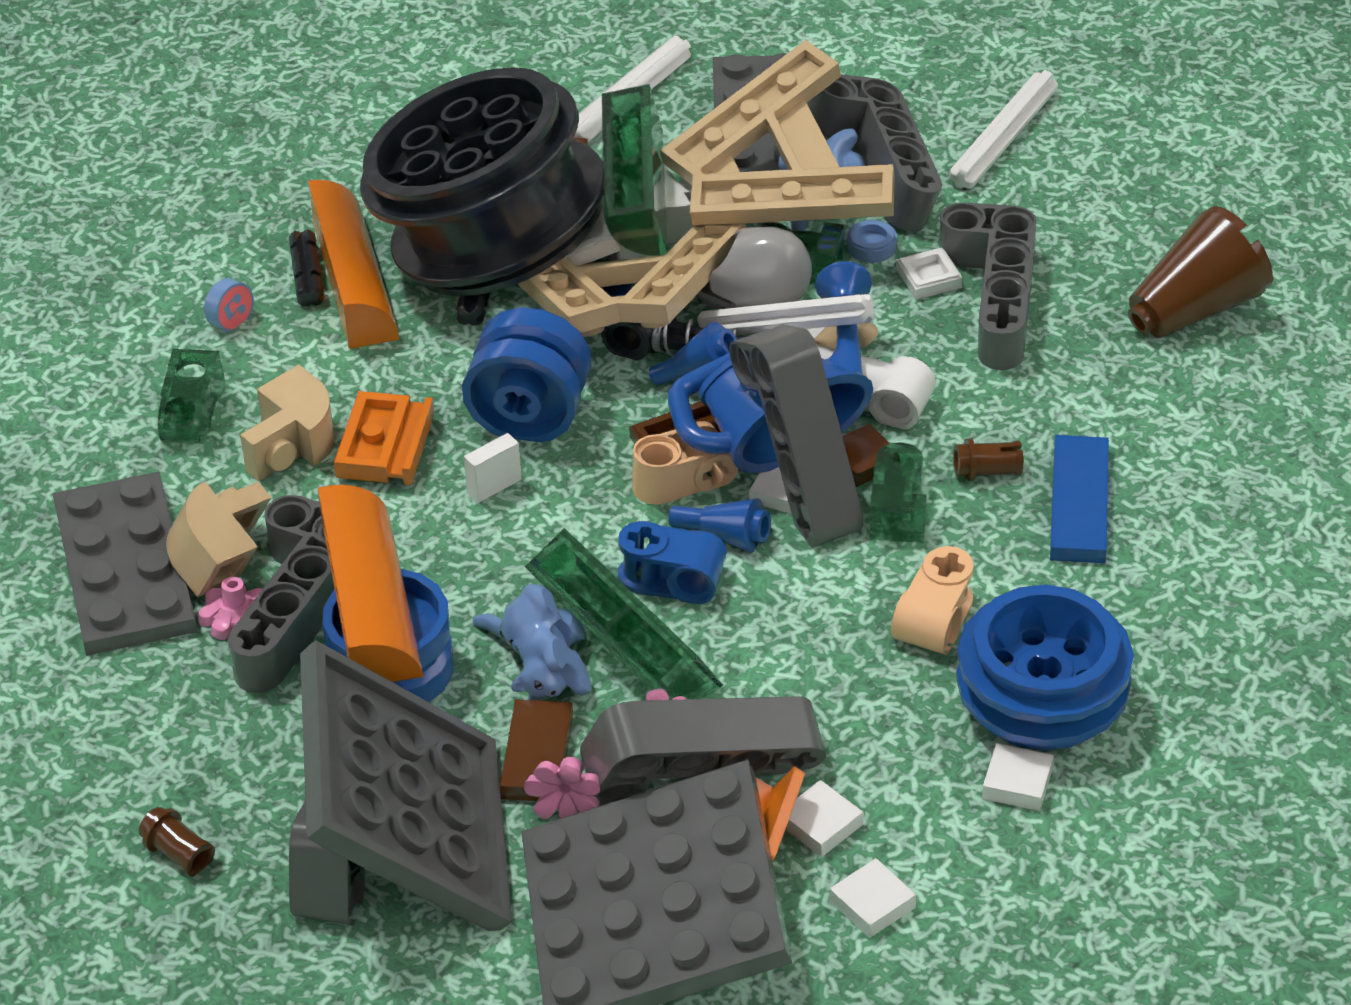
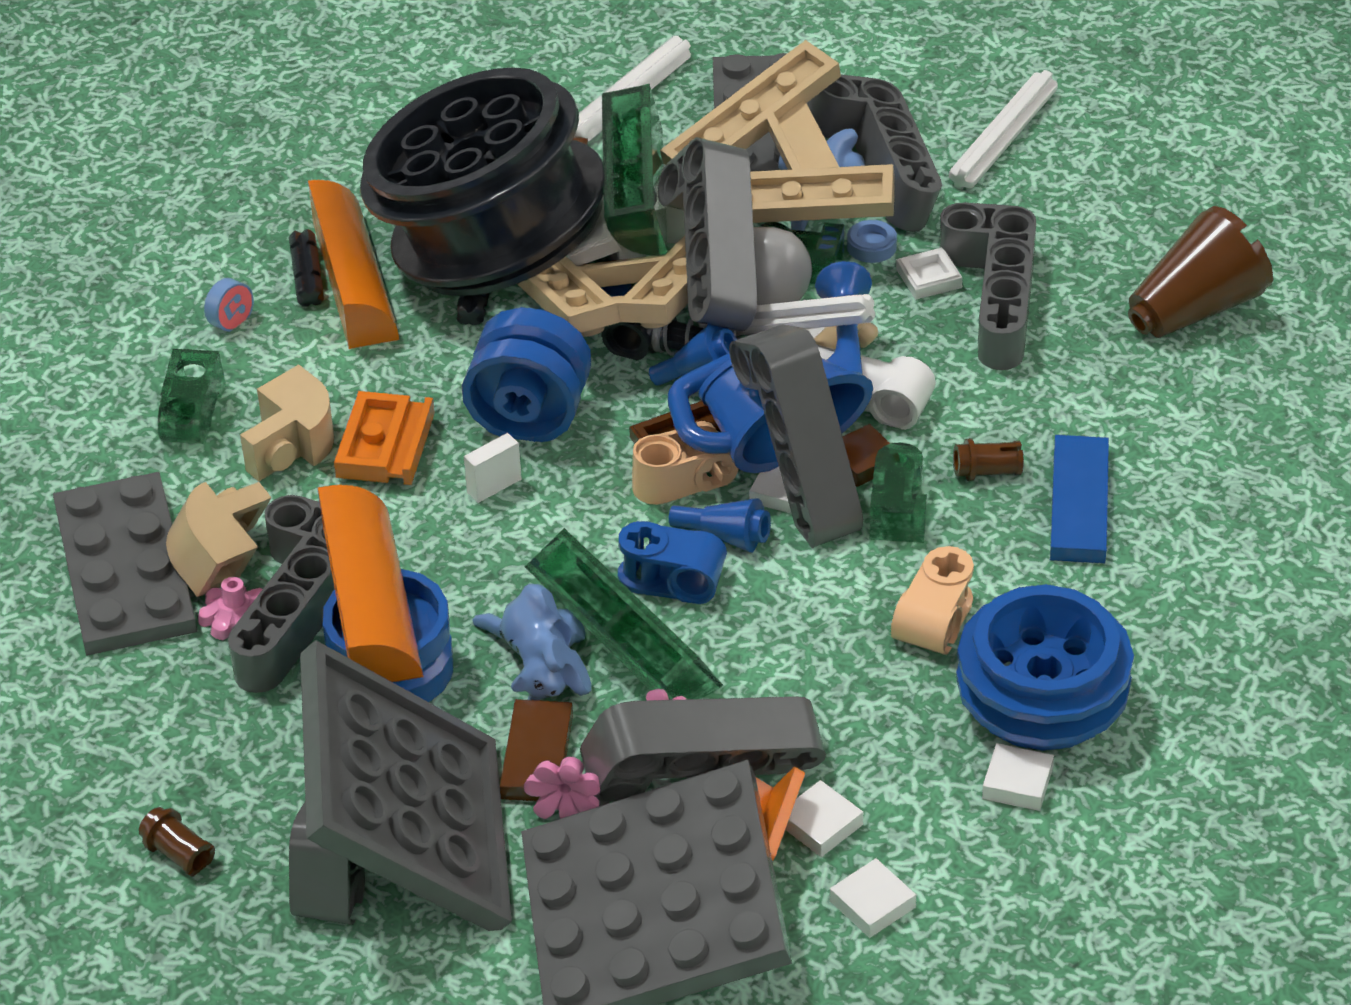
(715, 192): none -> dark grey beam

